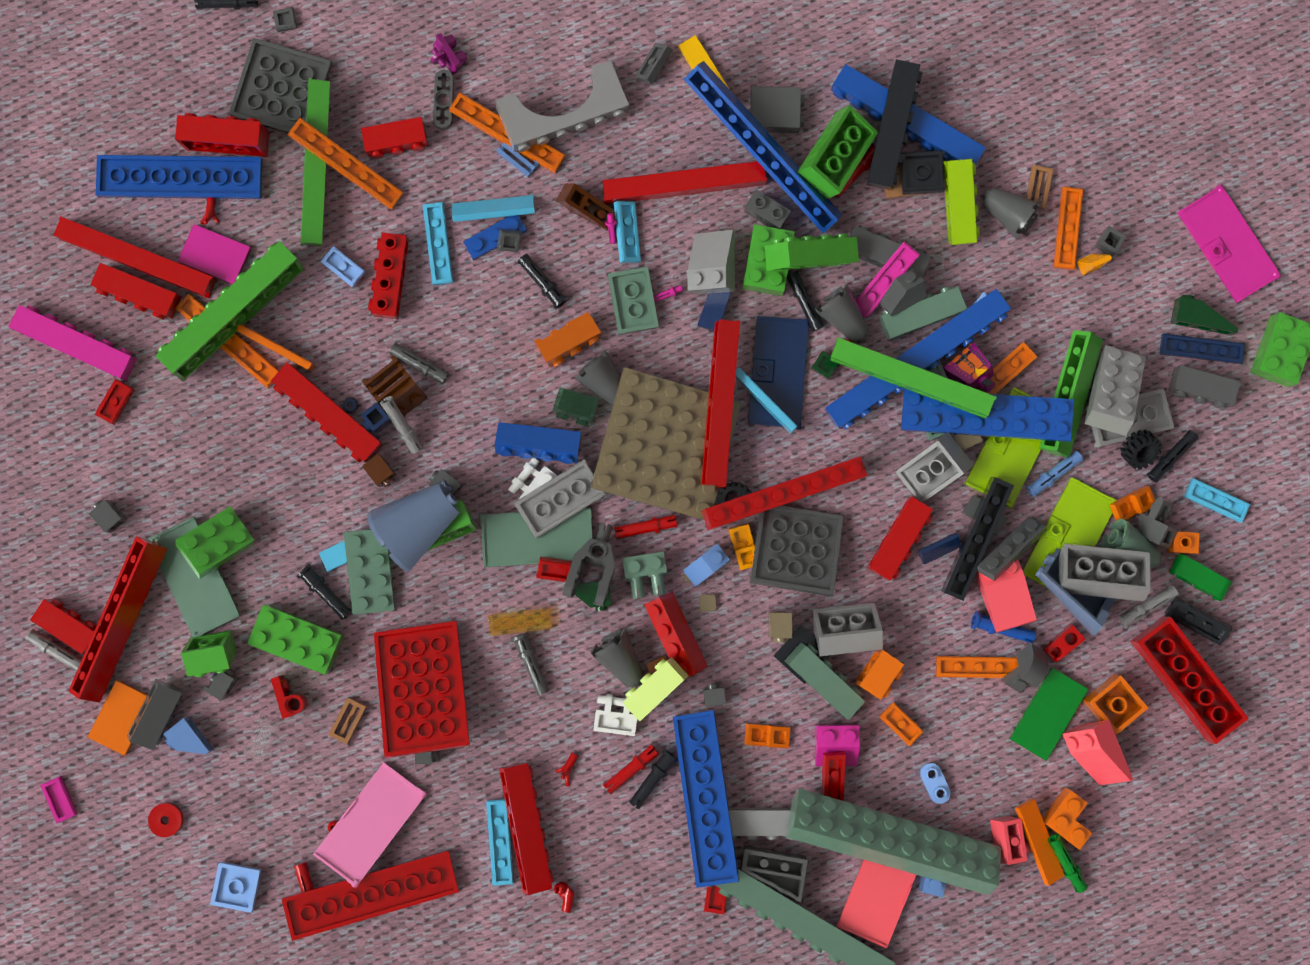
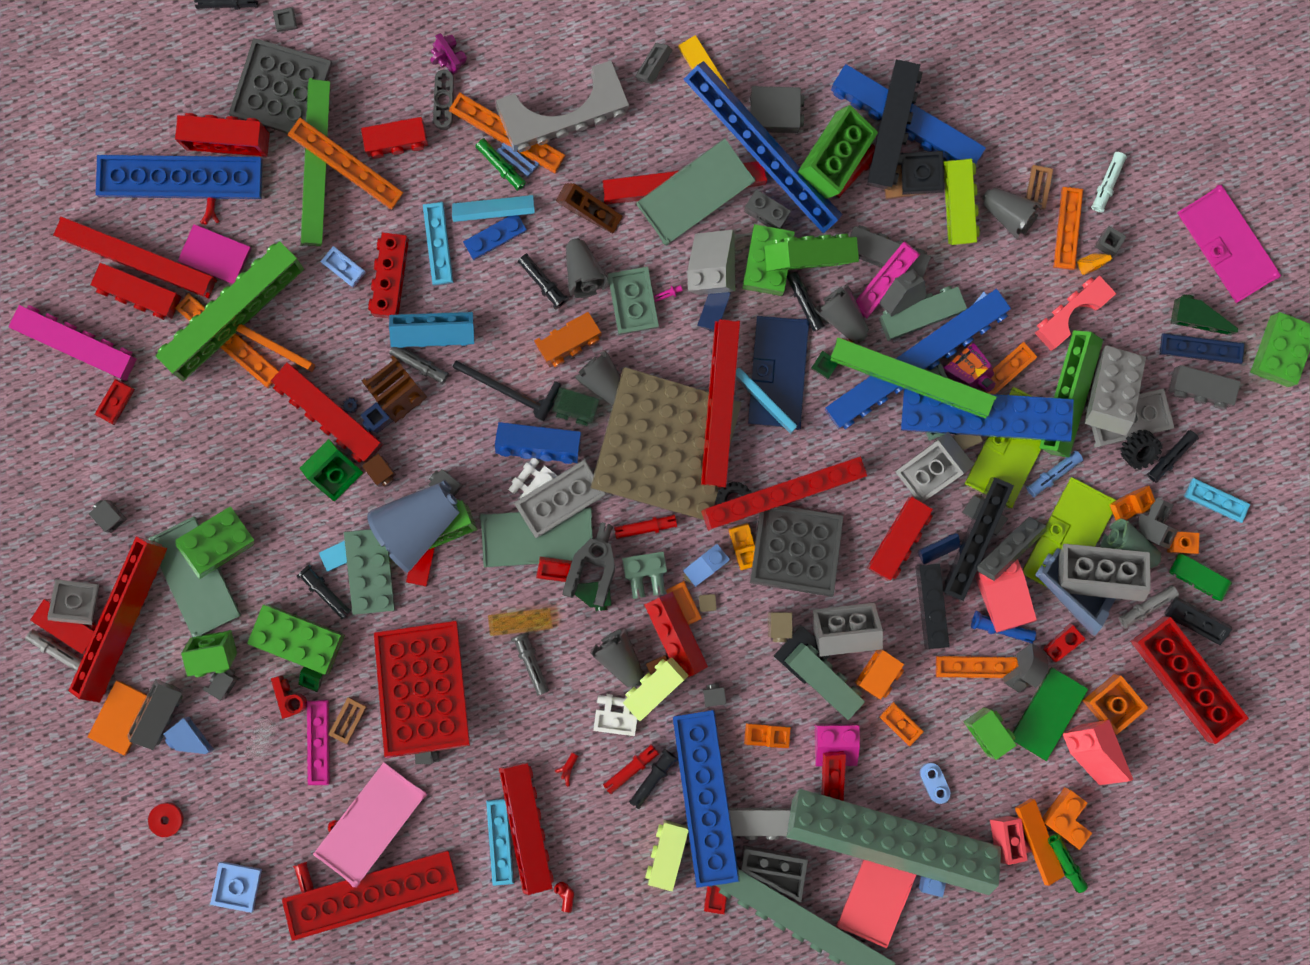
(58, 799): dark pink tile -> none
(73, 602): none -> light grey tile
(310, 679): none -> dark green plate
(318, 742): none -> dark pink tile
(331, 470): none -> green slope
(405, 431): light grey pin -> none
(420, 572): none -> red tile
(431, 329): none -> dark azure brick
(507, 171): none -> green pin
(508, 240): dark grey tile -> none
(541, 408): none -> black bar
(583, 270): none -> dark grey cone
(611, 228): dark pink piece -> none
(627, 232): medium azure tile -> none
(667, 855): none -> yellowish green brick
(685, 602): none -> orange tile
(695, 191): none -> sand green door
(932, 606): none -> black brick
(990, 733): none -> bright green brick
(1056, 329): none -> coral arch
(1106, 188): none -> light aqua pin

